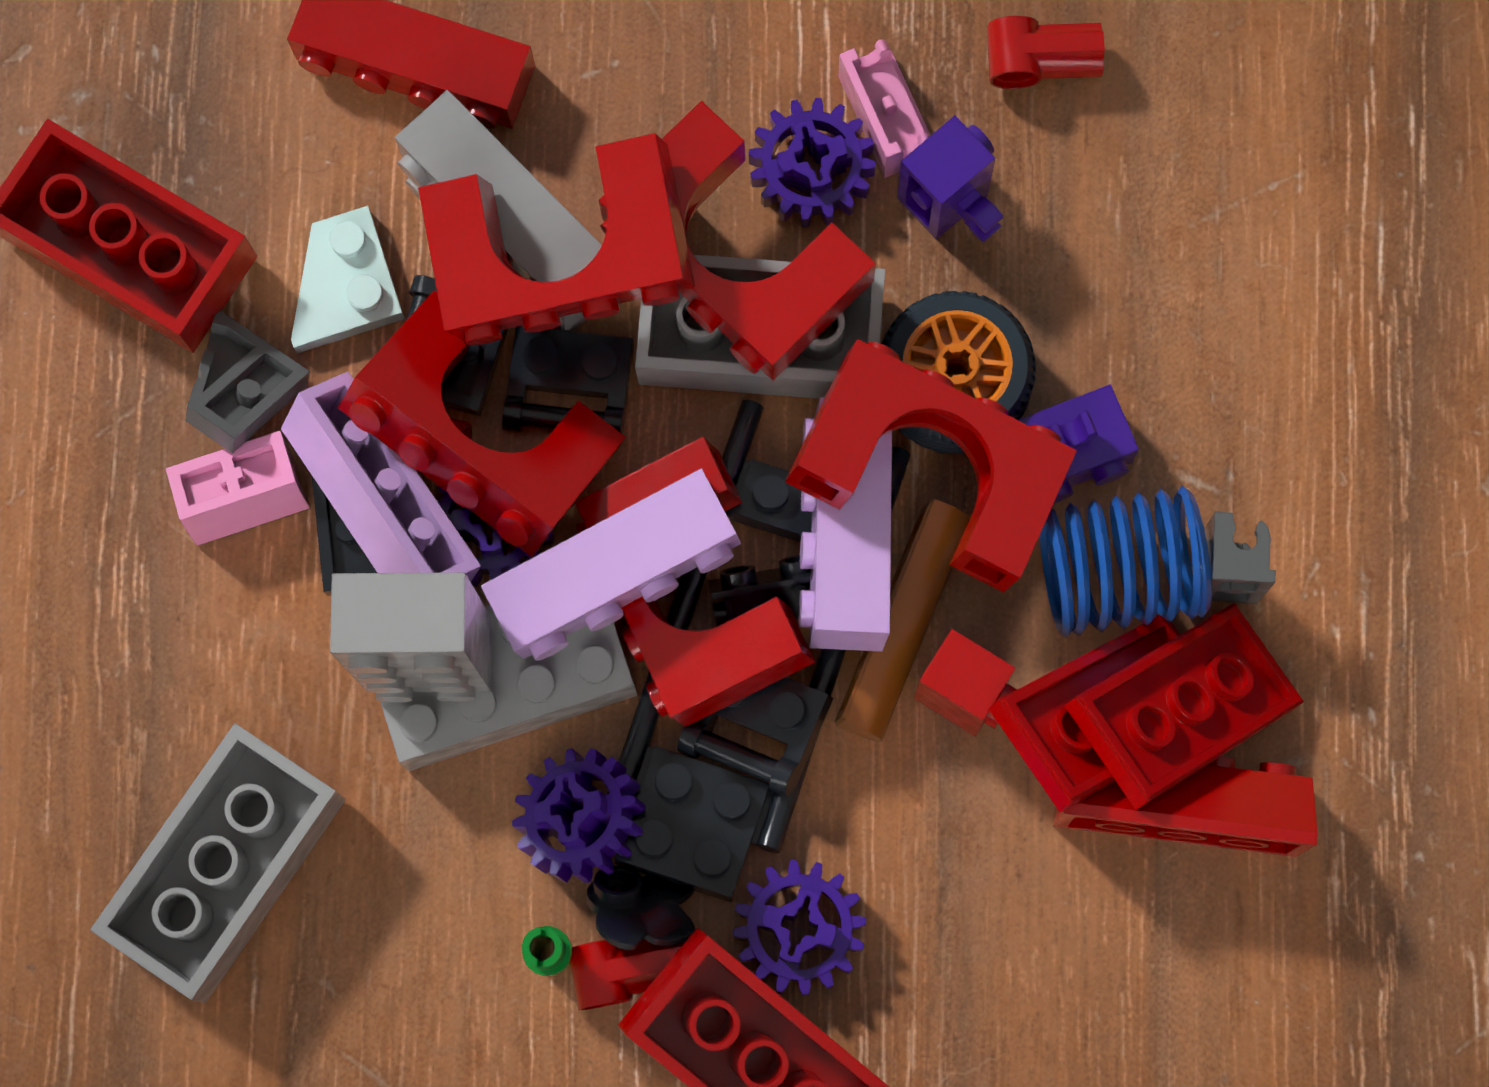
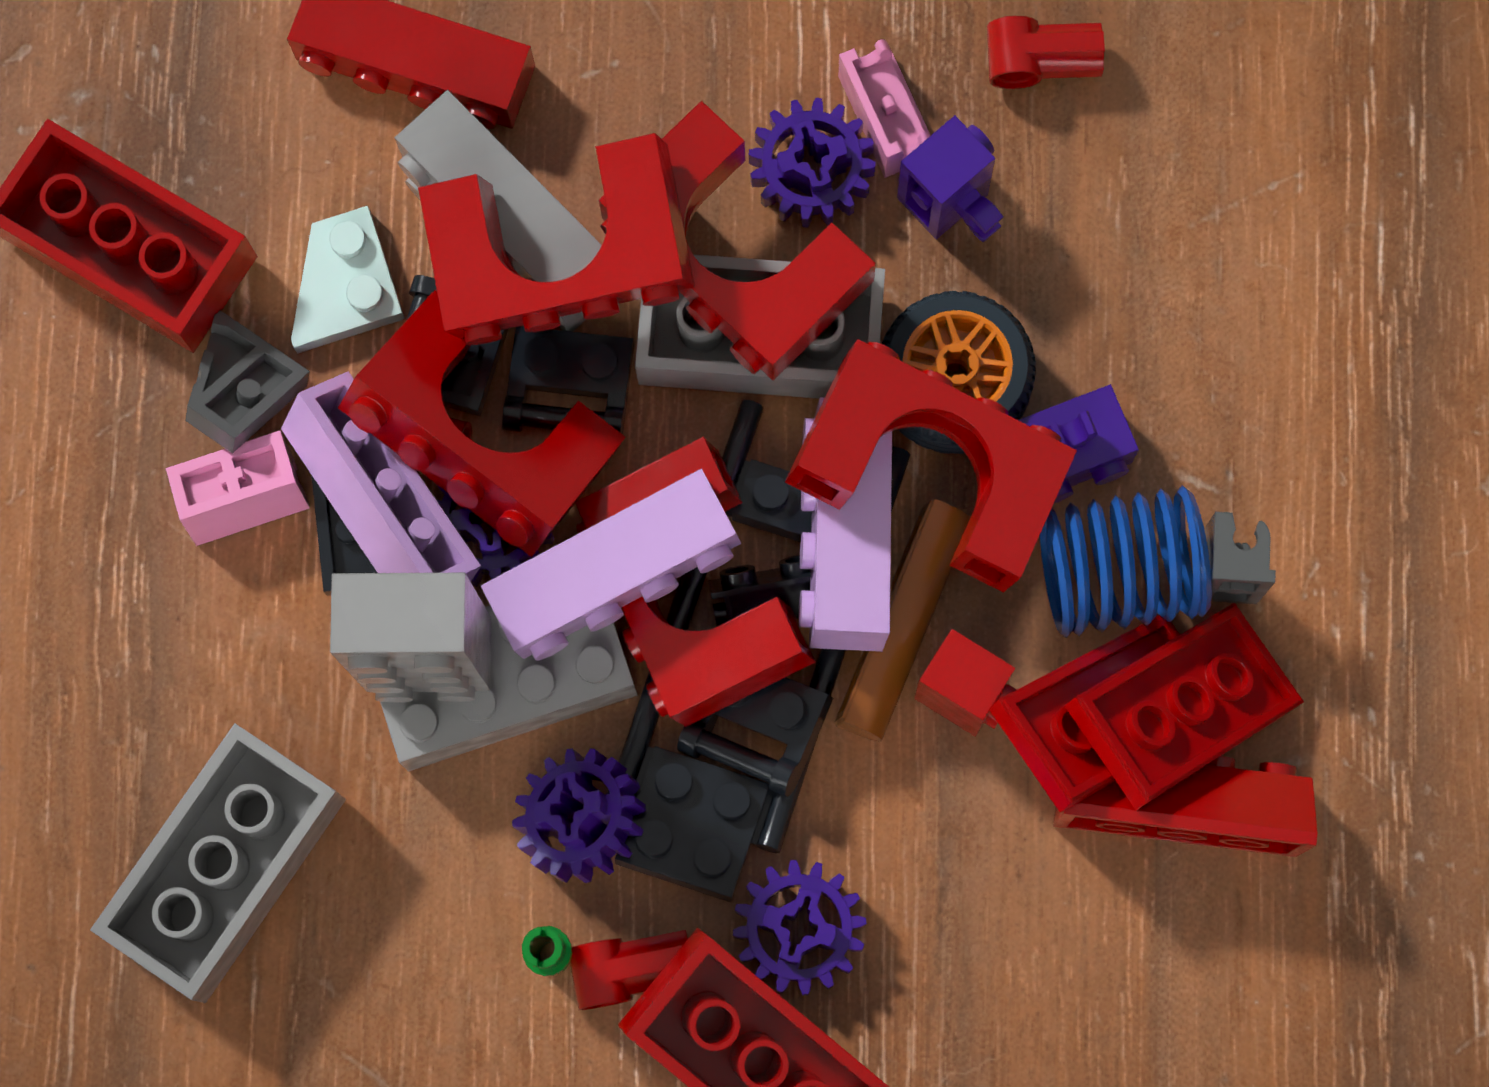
(638, 909): black plate -> none

